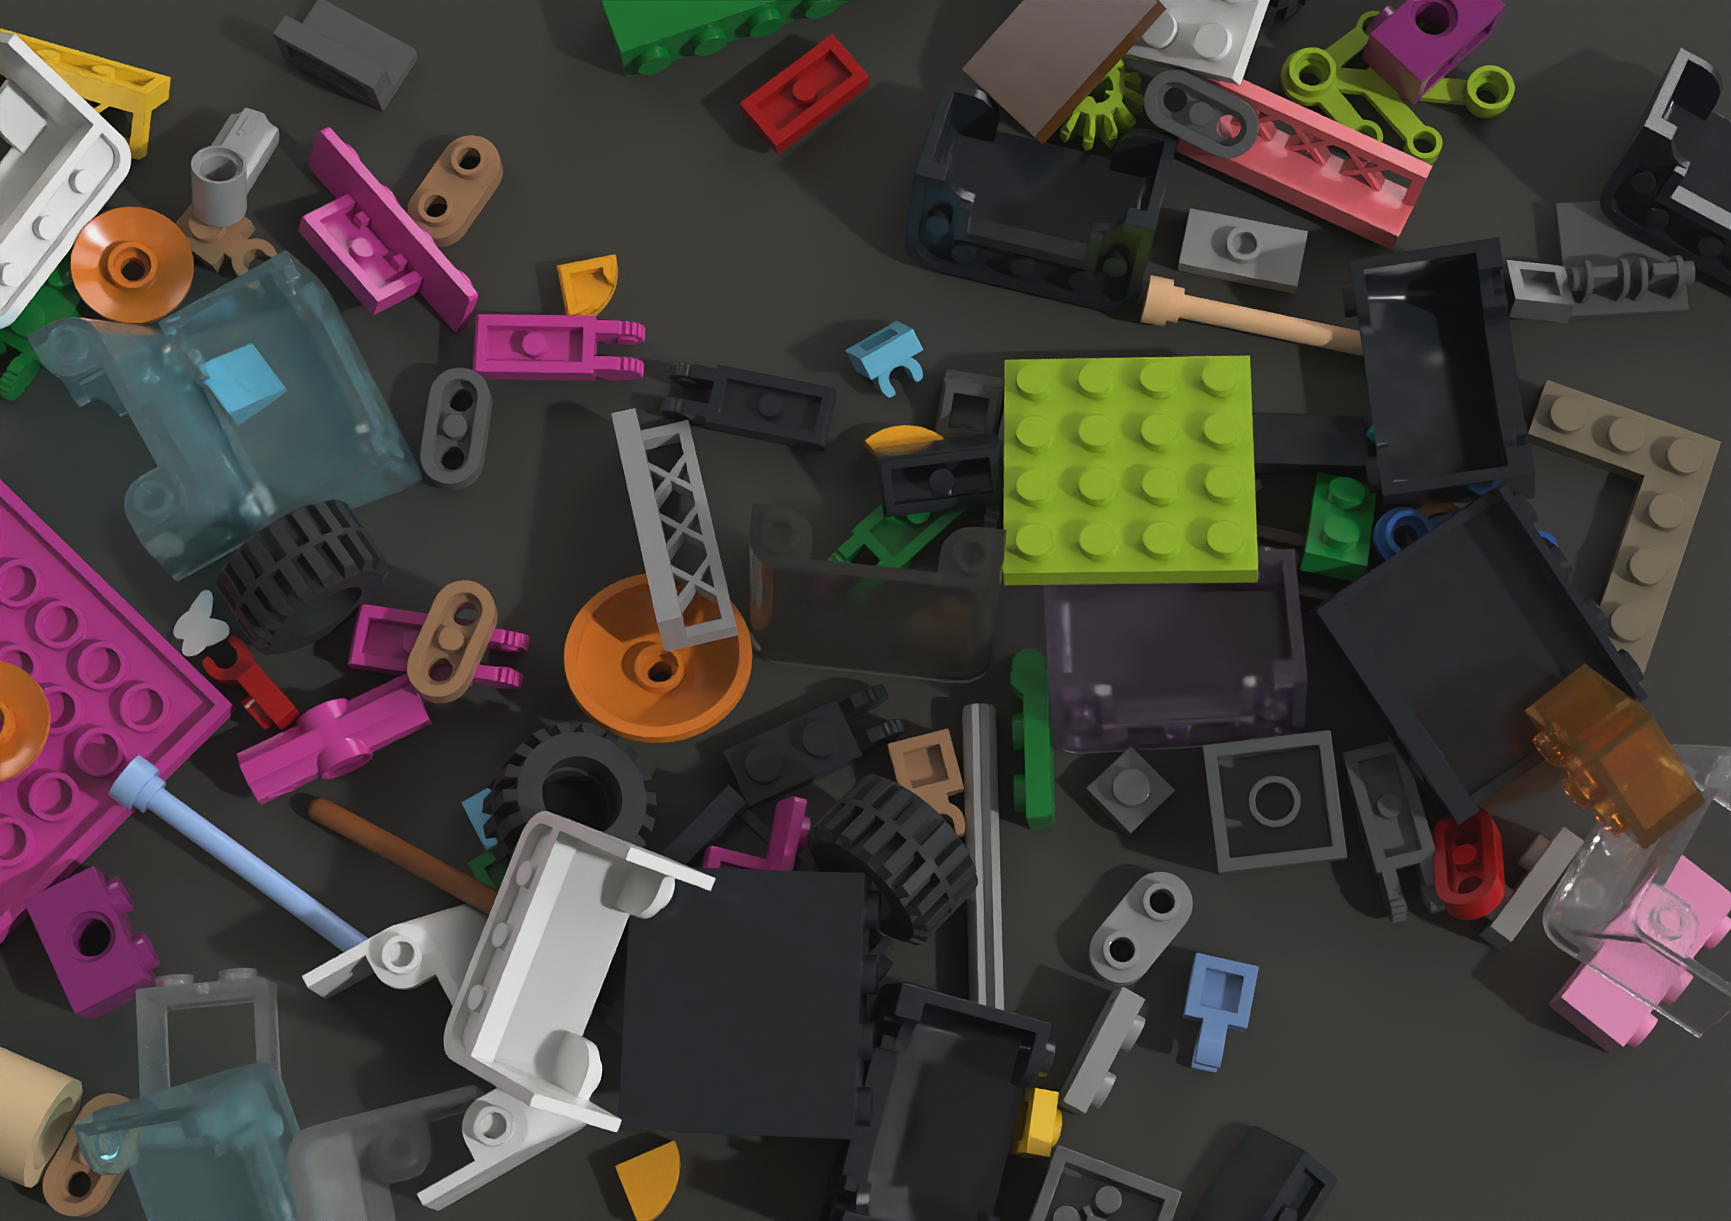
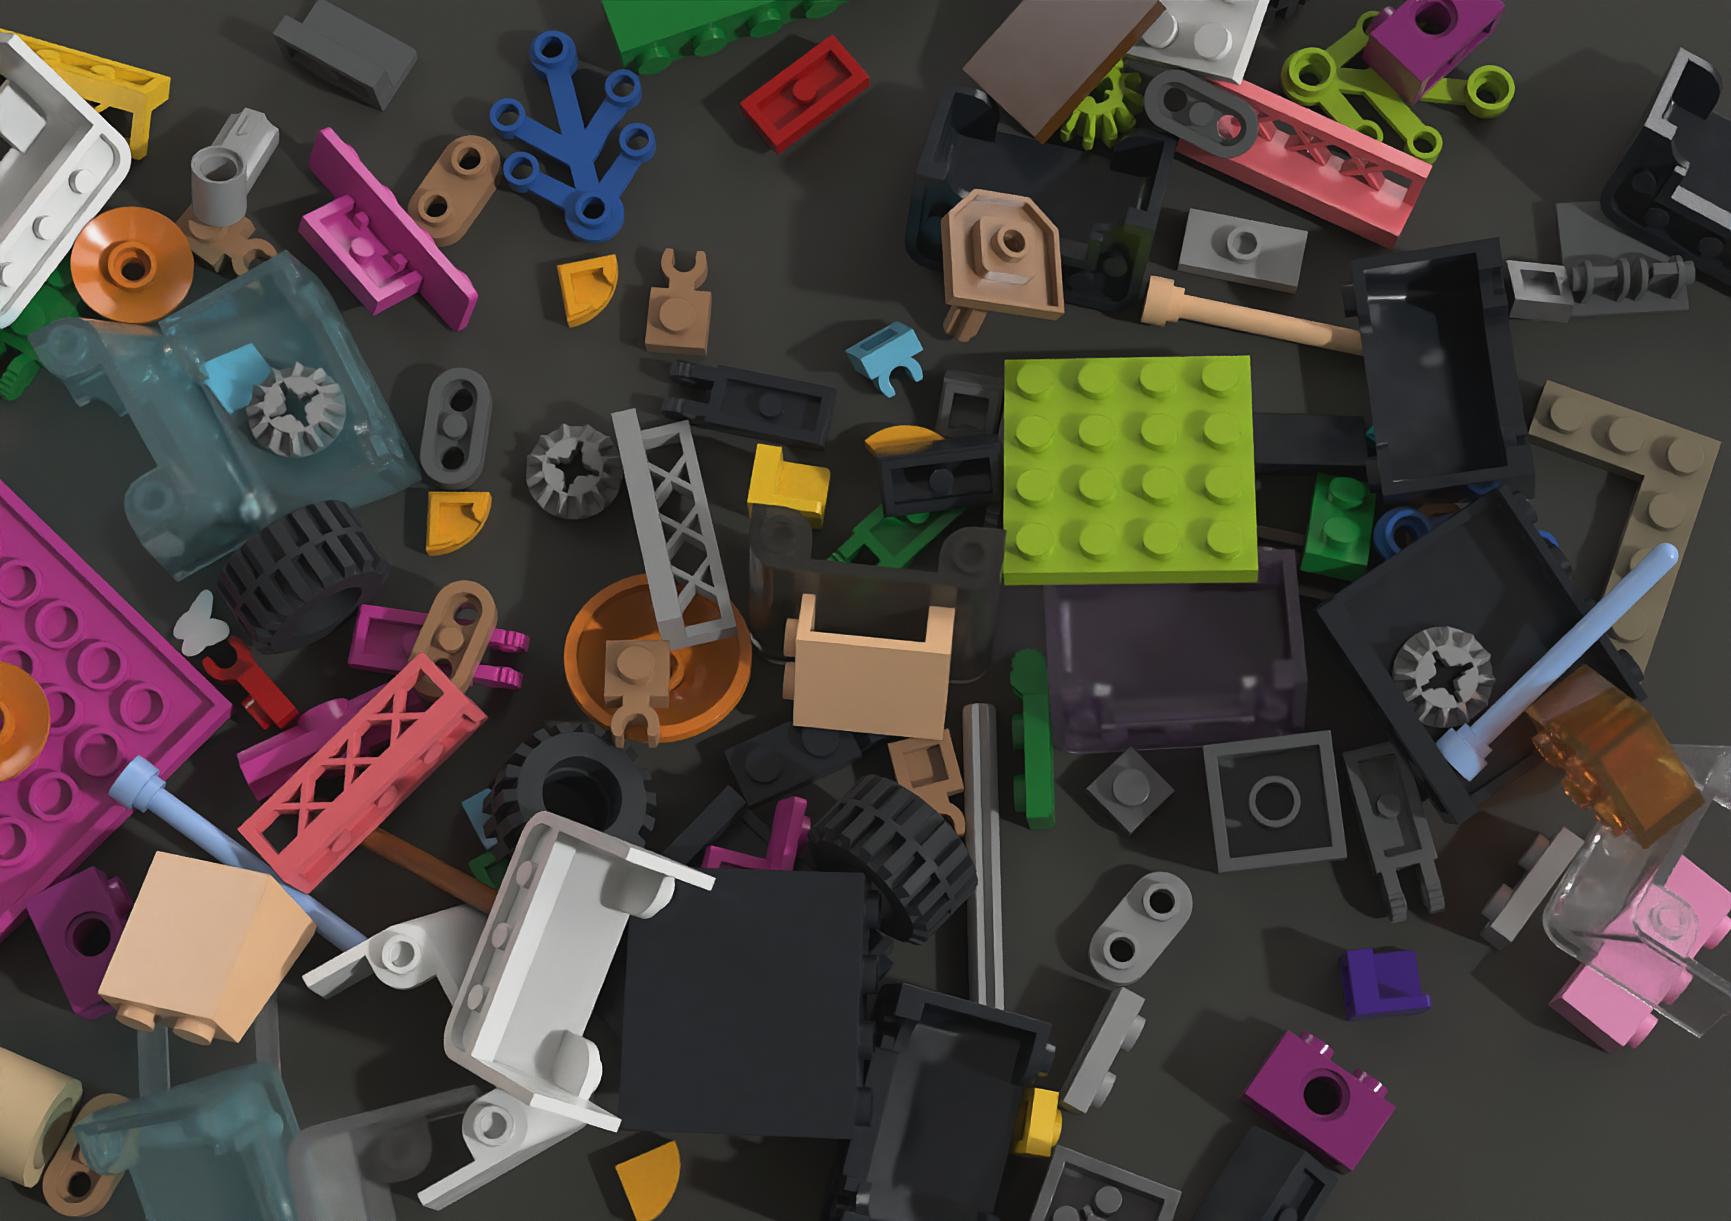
(203, 949): none -> light nougat slope
(286, 435): none -> light grey gear
(378, 790): none -> coral fence
(454, 519): none -> light orange tile
(553, 348): dark pink hinge -> none
(576, 146): none -> blue plant
(587, 494): none -> light grey gear
(636, 683): none -> medium nougat plate
(679, 314): none -> medium nougat plate
(789, 485): none -> yellow panel
(869, 680): none -> light nougat panel
(999, 259): none -> medium nougat piece
(1218, 999): medium blue plate -> none
(1278, 1096): none -> magenta brick
(1381, 984): none -> dark purple panel
(1416, 666): none -> light grey gear
(1469, 875): red plate -> none
(1470, 745): none -> light blue piece

